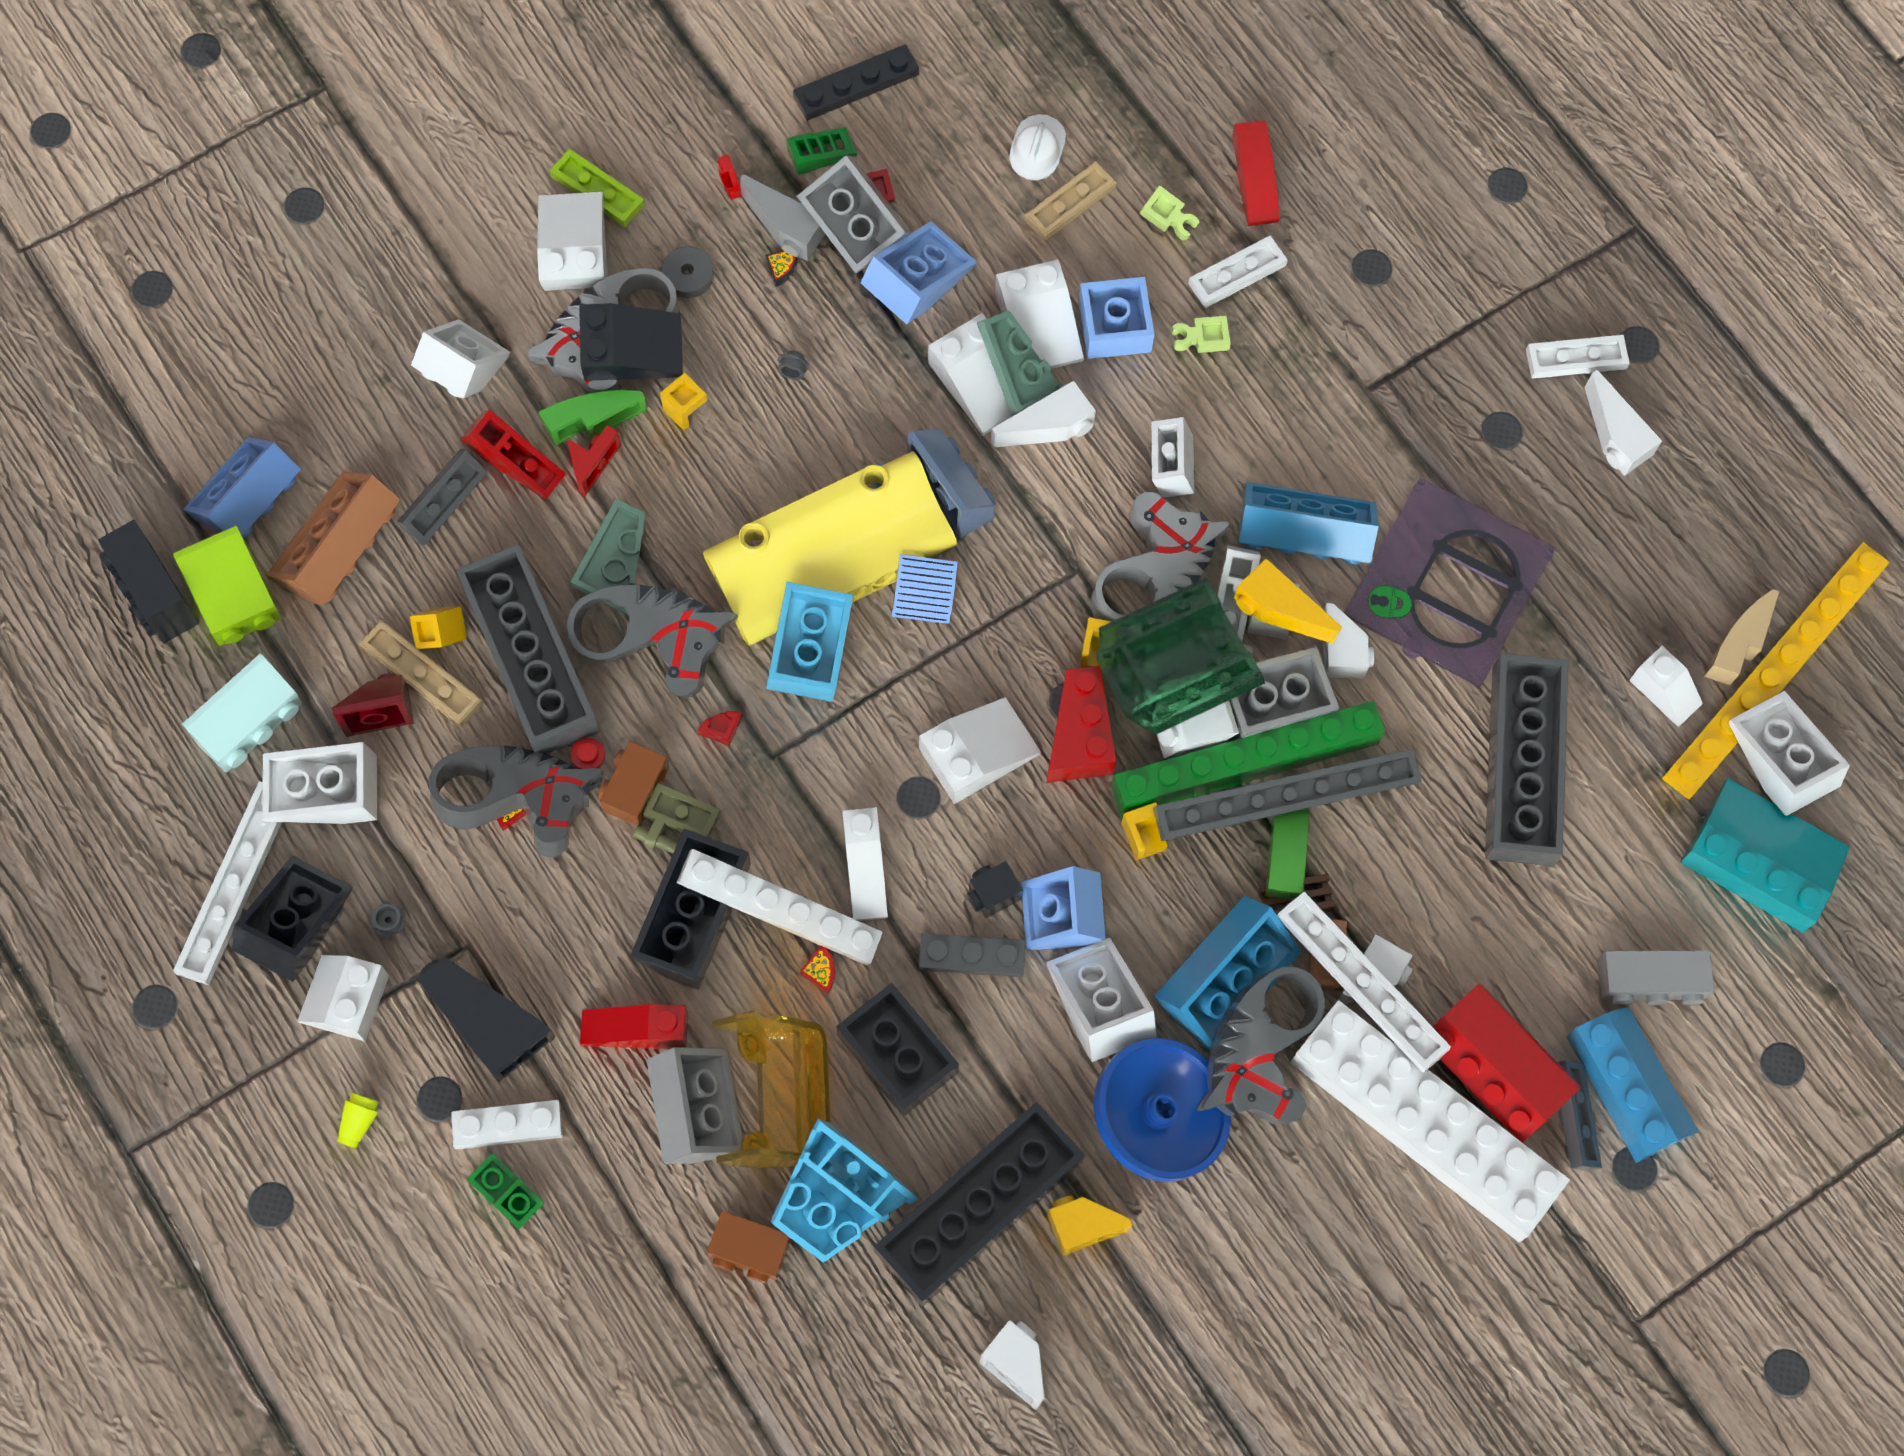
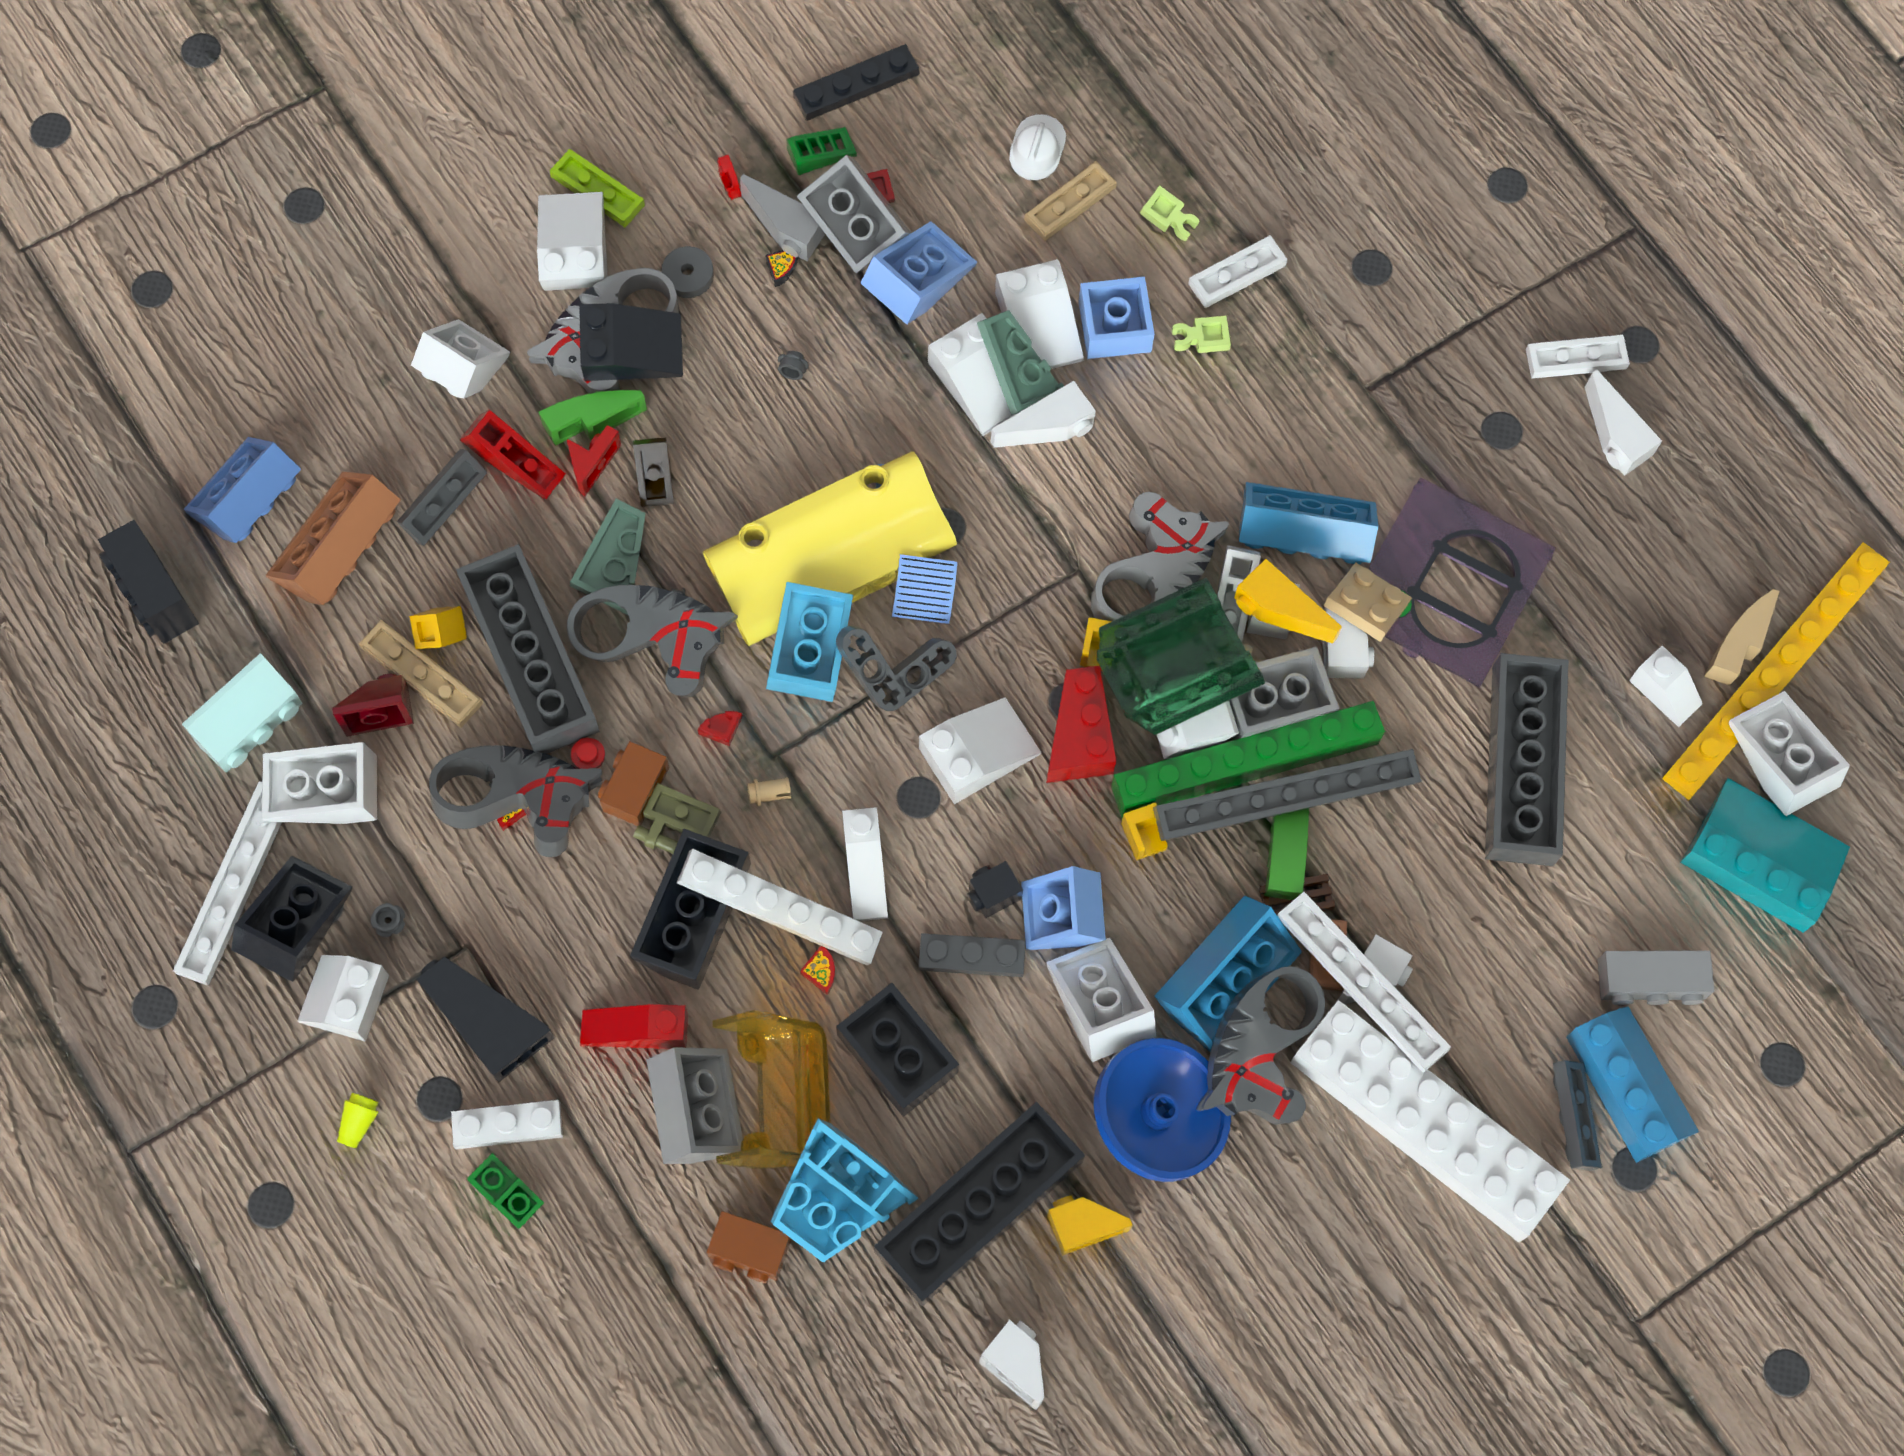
(228, 586): lime slope -> none
(653, 471): none -> slope
(682, 399): yellow panel -> none
(768, 790): none -> tan pin
(895, 678): none -> dark grey beam
(952, 481): sand blue slope -> none
(1172, 457): white brick -> none
(1256, 172): red slope -> none
(1367, 601): none -> tan plate
(1503, 1063): red slope -> none

